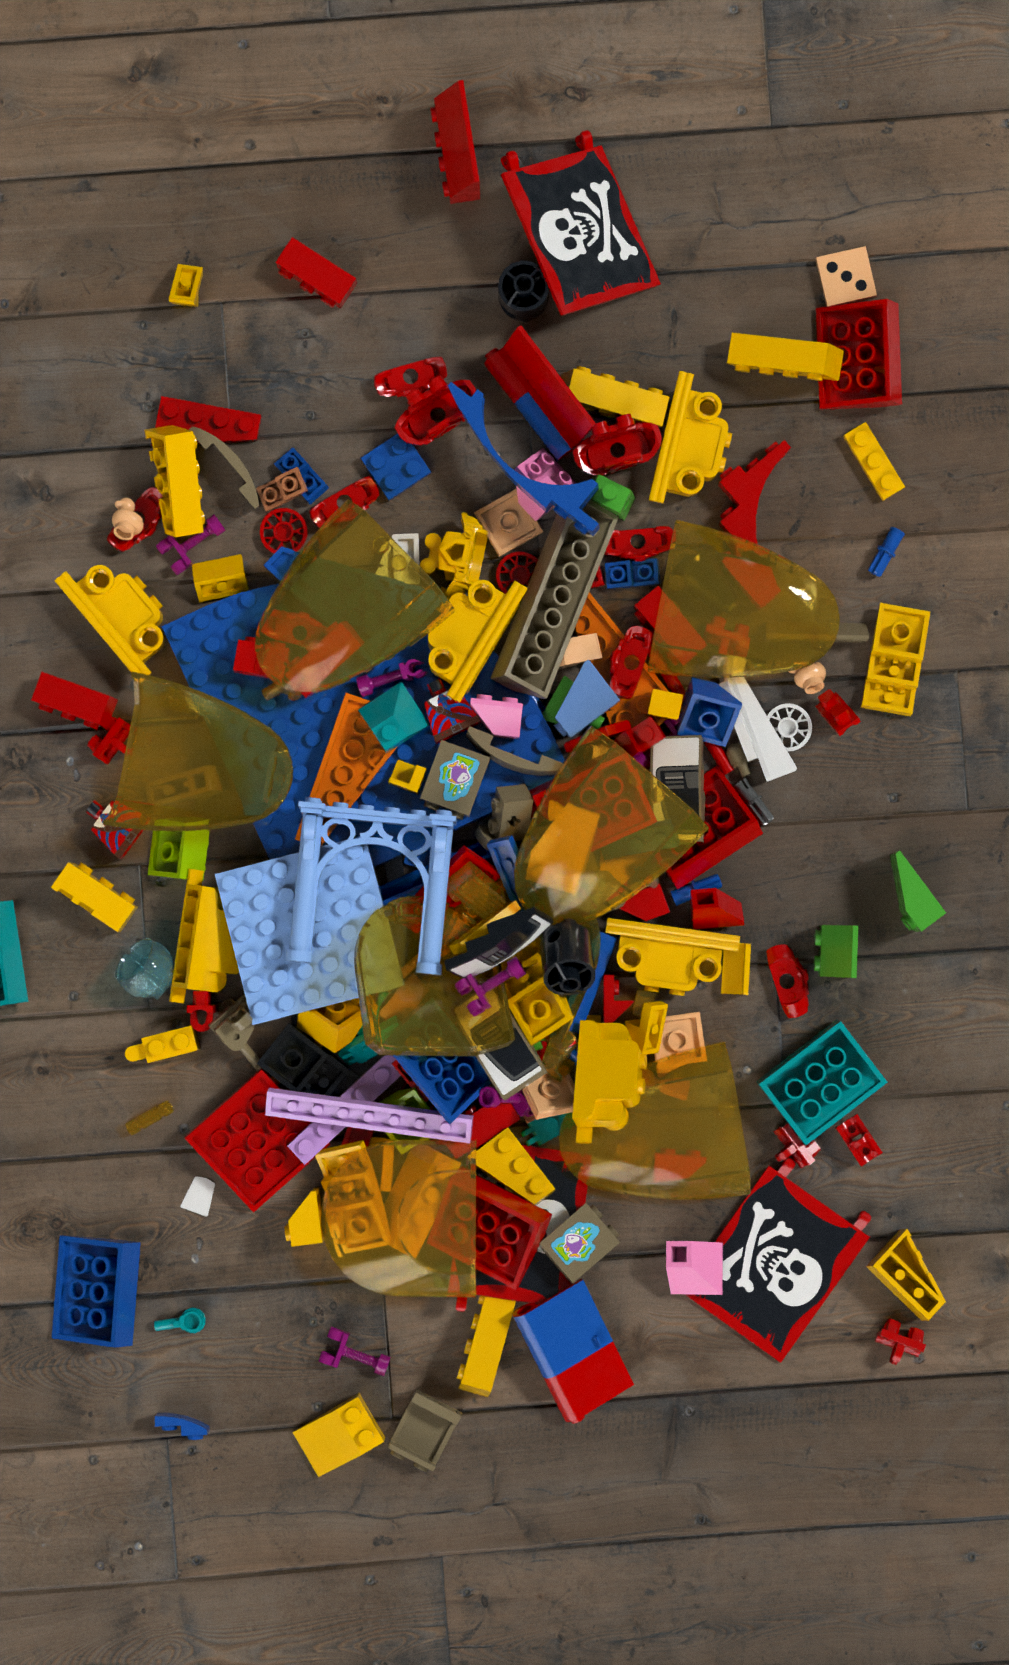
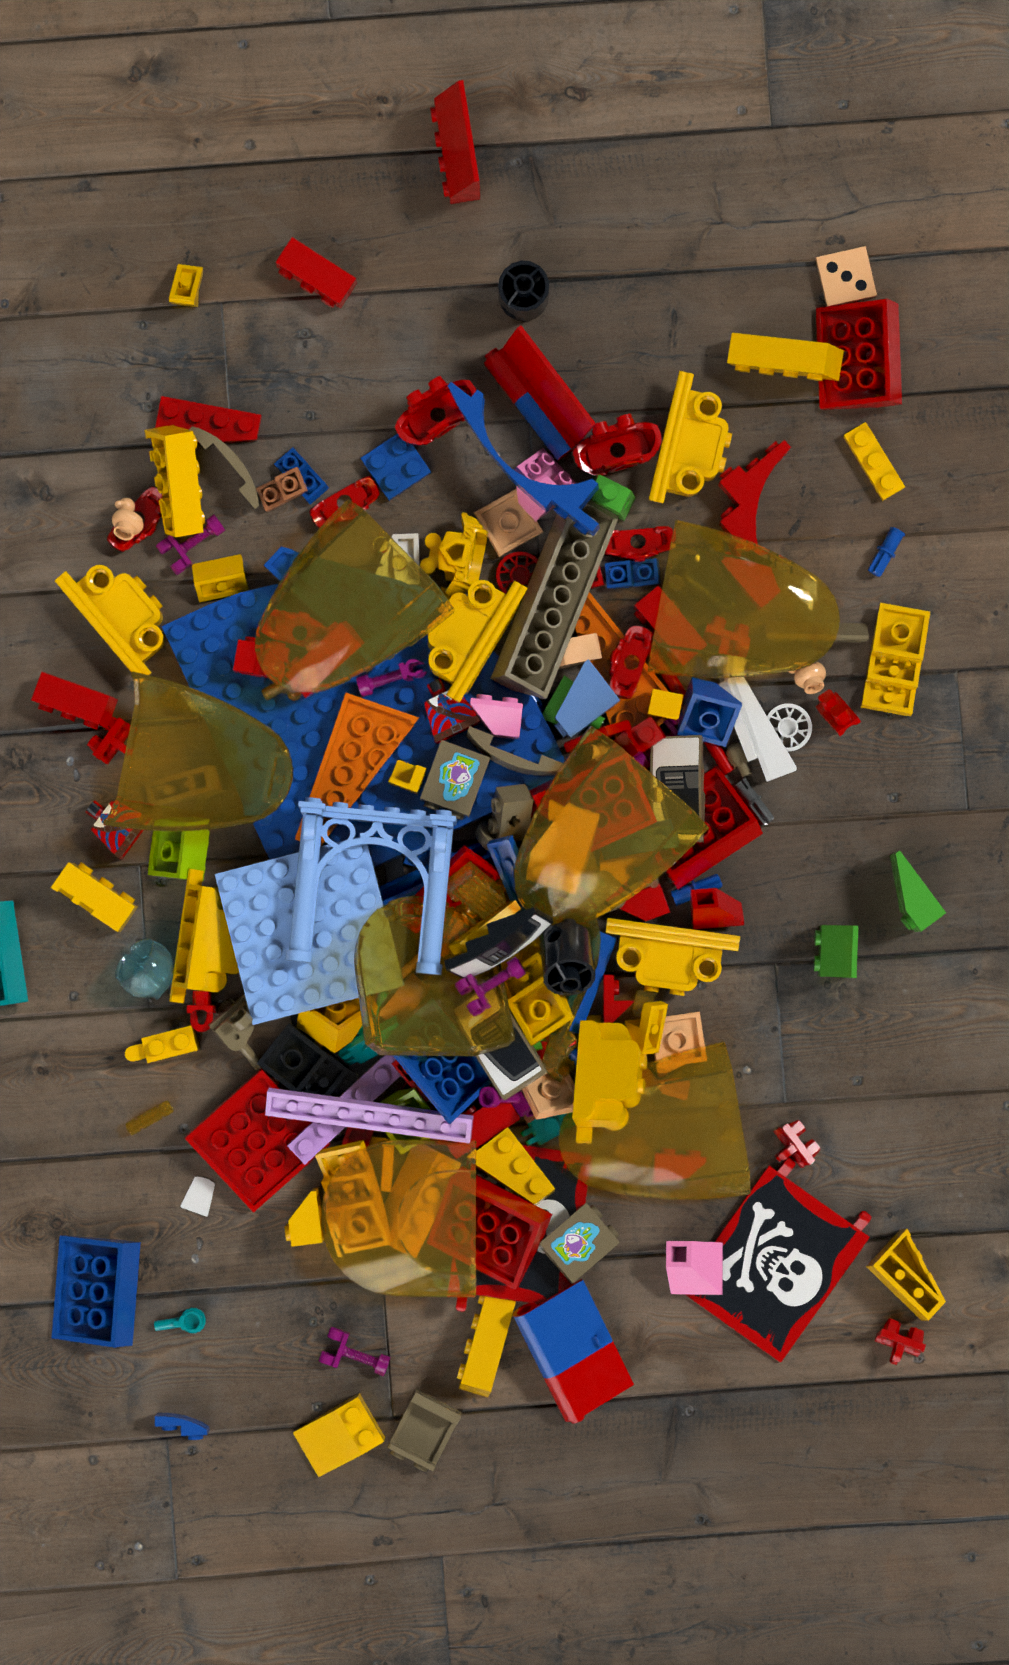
(283, 530): red wheel -> none
(392, 383): red piece -> none
(394, 717): teal slope -> none
(579, 227): flag -> none
(616, 398): yellow wedge -> none
(736, 970): yellow panel -> none
(795, 999): red piece -> none
(821, 1081): teal slope -> none
(863, 1148): red hips -> none

